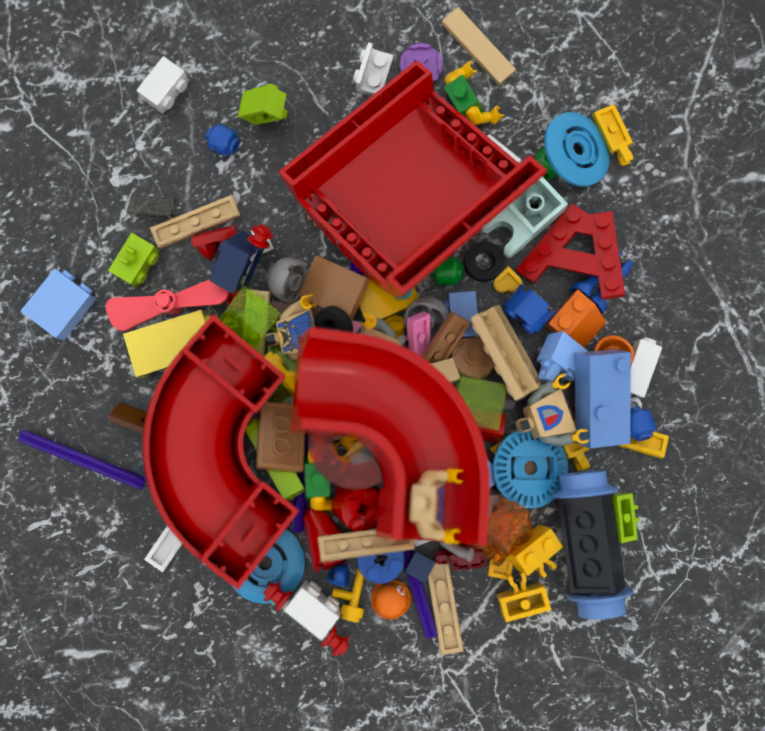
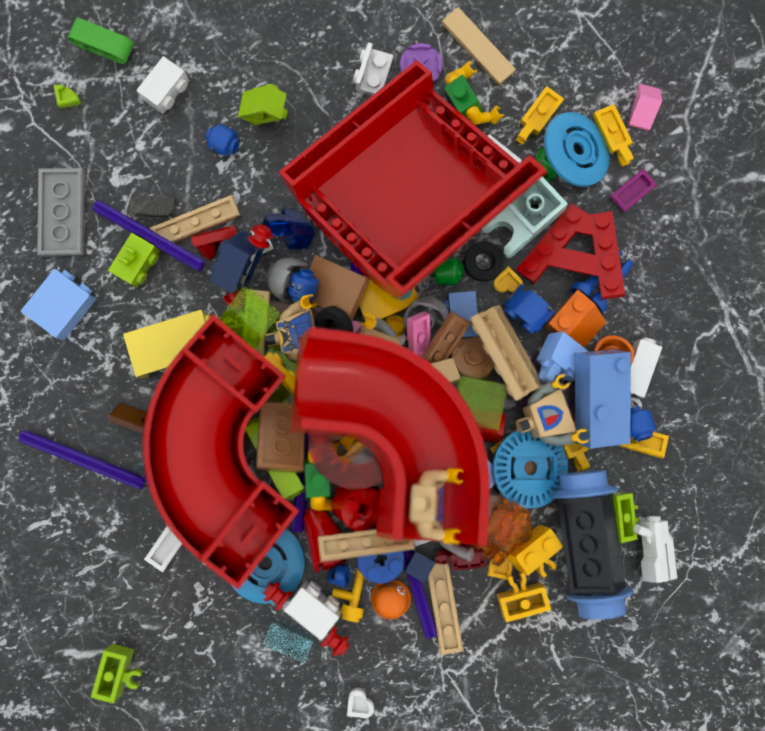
(61, 212): none -> light grey tile
(65, 97): none -> lime tile
(100, 41): none -> bright green beam
(114, 674): none -> lime brick
(132, 311): coral piece -> none
(149, 236): none -> dark purple axle
(288, 642): none -> clear light blue plate
(292, 225): none -> clear blue brick
(302, 284): none -> blue head
(359, 704): none -> white tile
(539, 114): none -> yellow plate
(633, 190): none -> magenta tile
(645, 107): none -> bright pink slope
(658, 549): none -> white piece

